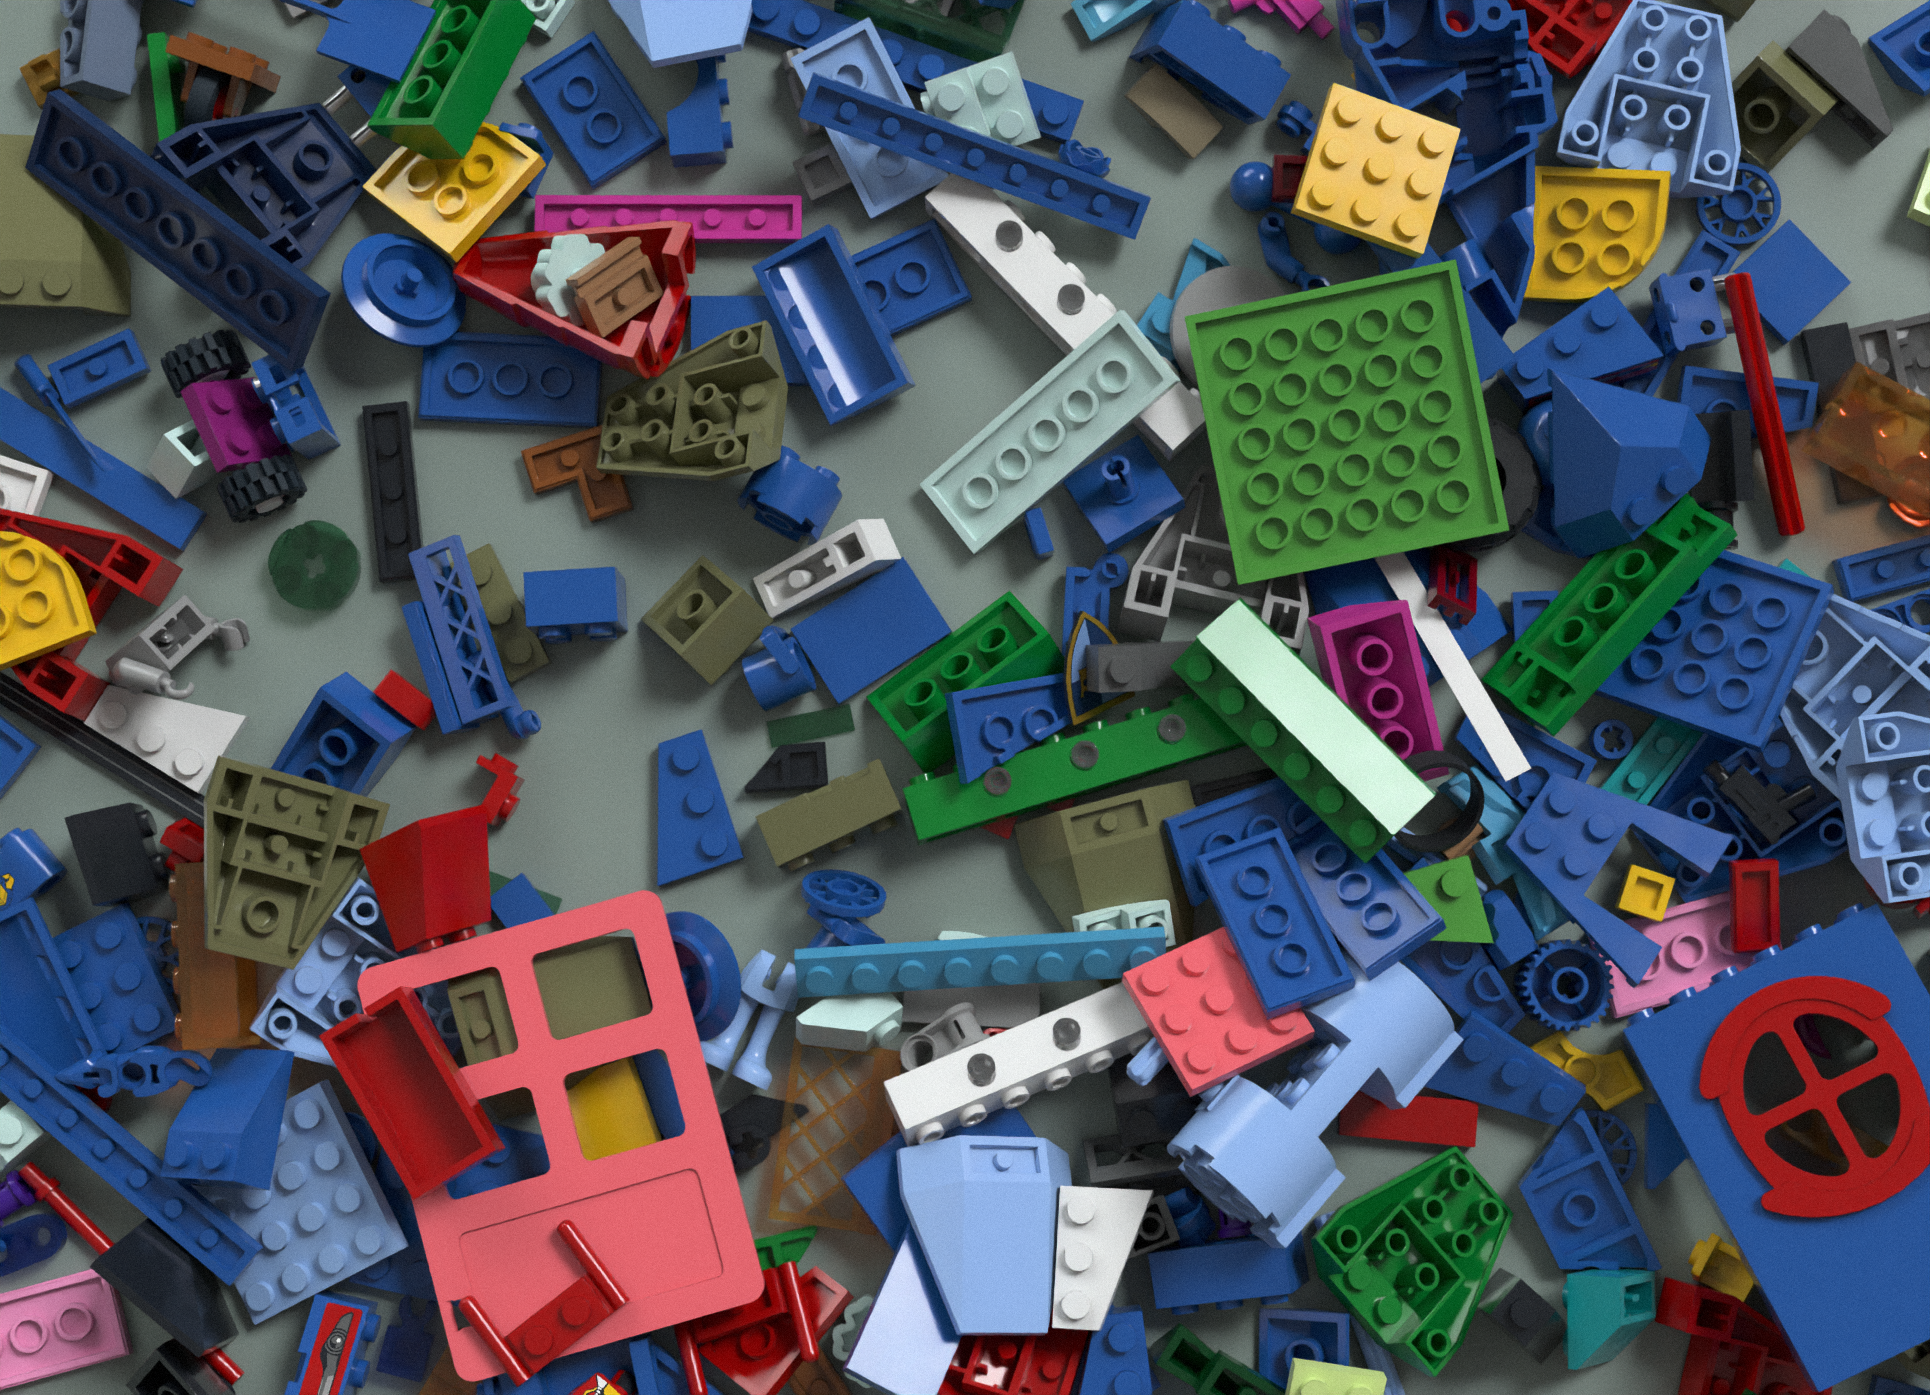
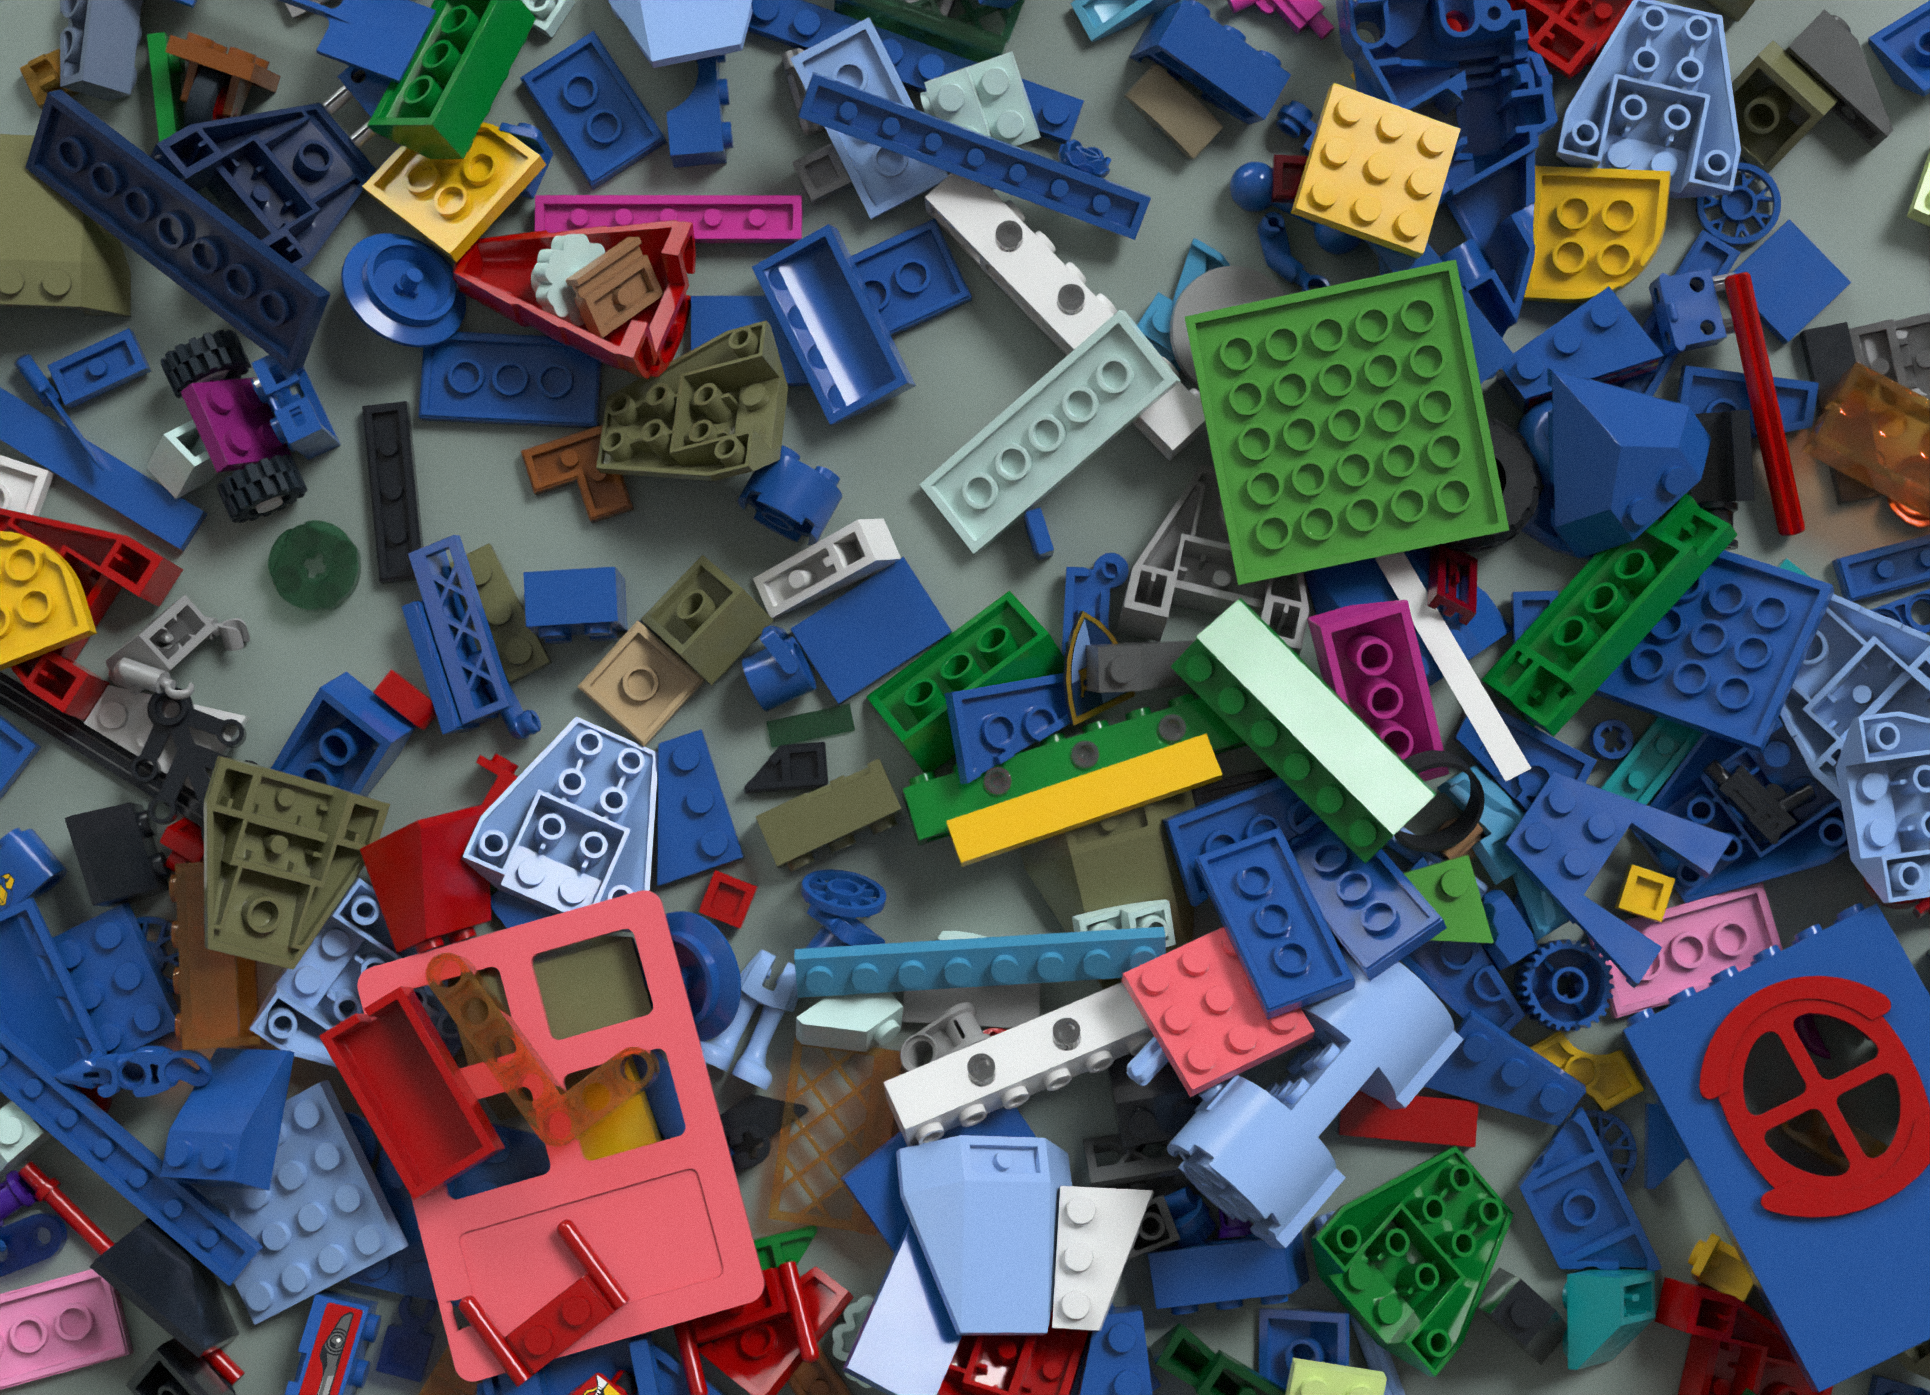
(190, 757): none -> black plant
(528, 1061): none -> clear orange beam
(572, 823): none -> light blue wedge
(641, 683): none -> tan tile
(728, 899): none -> red plate
(1084, 800): none -> yellow tile
(1123, 493): blue tile -> none
(1754, 904): red tile -> none

